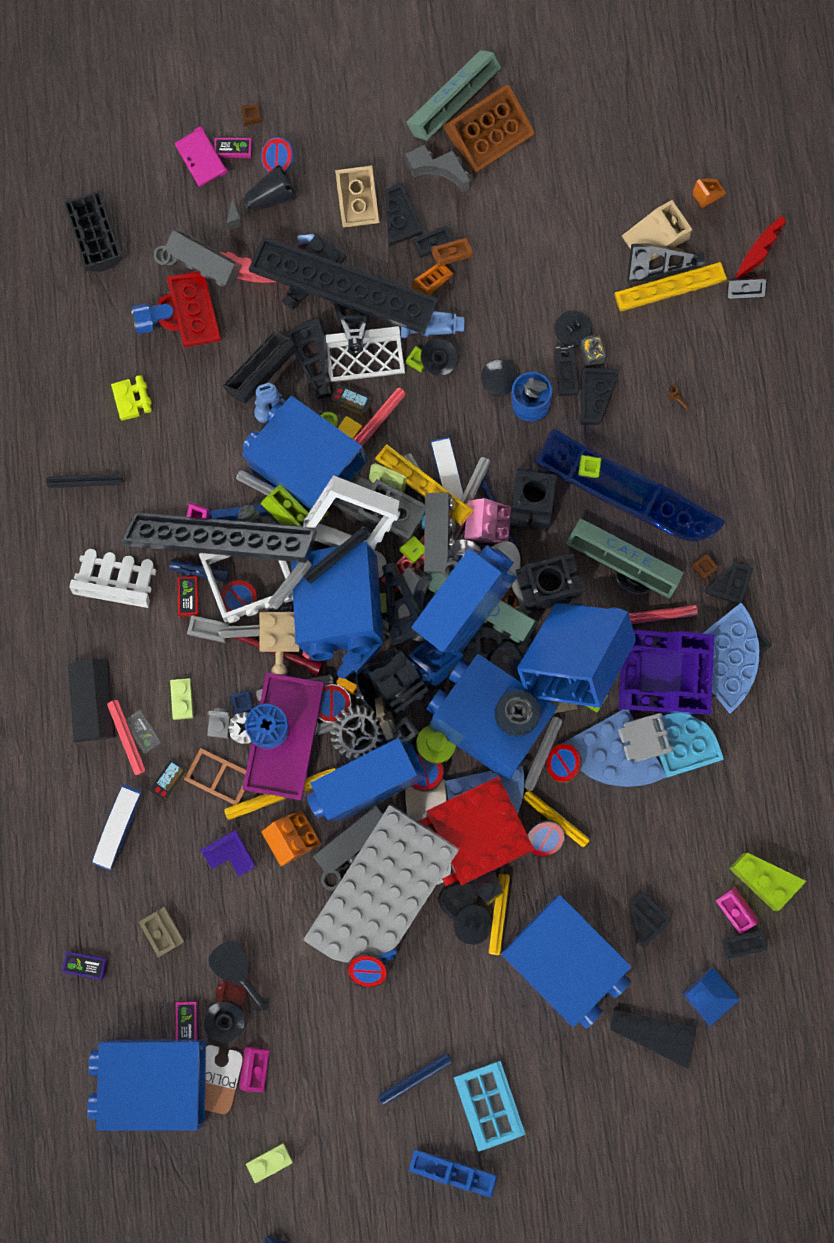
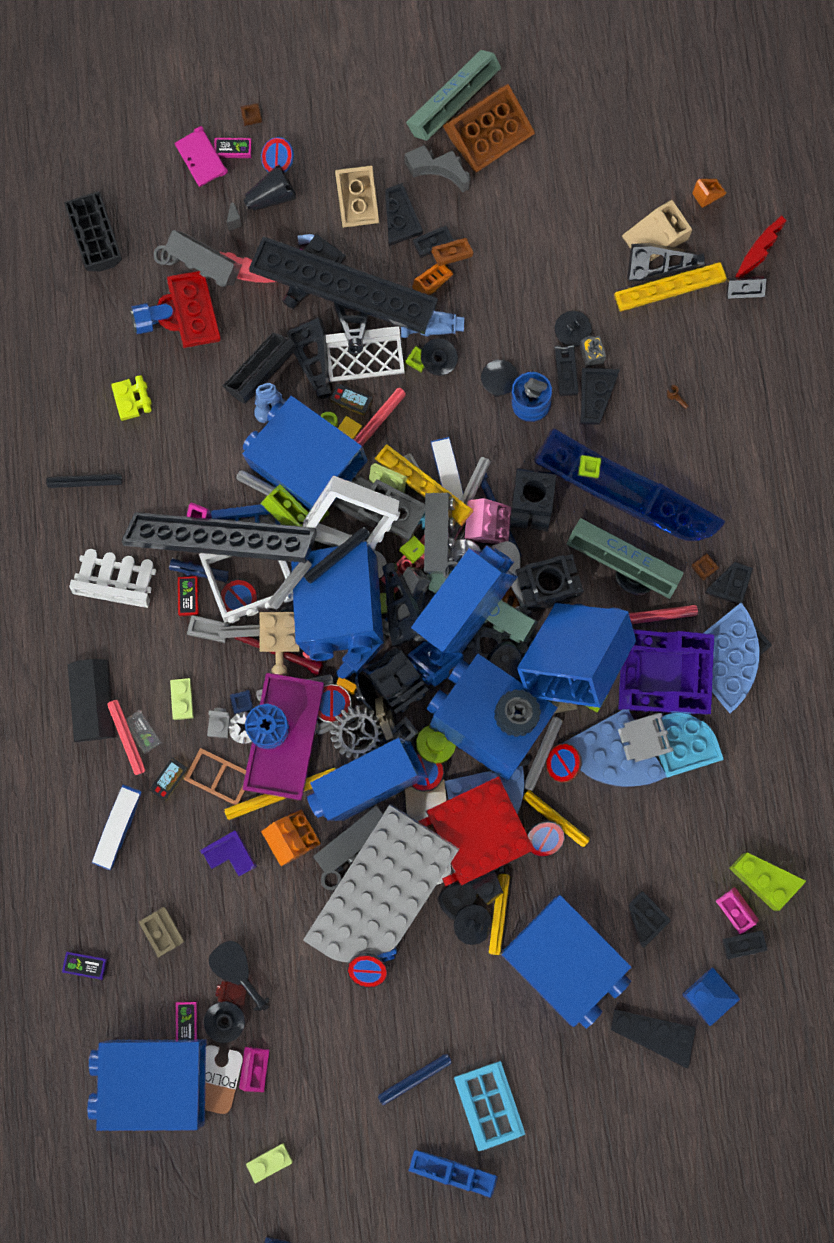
(248, 514): dark grey plate -> none

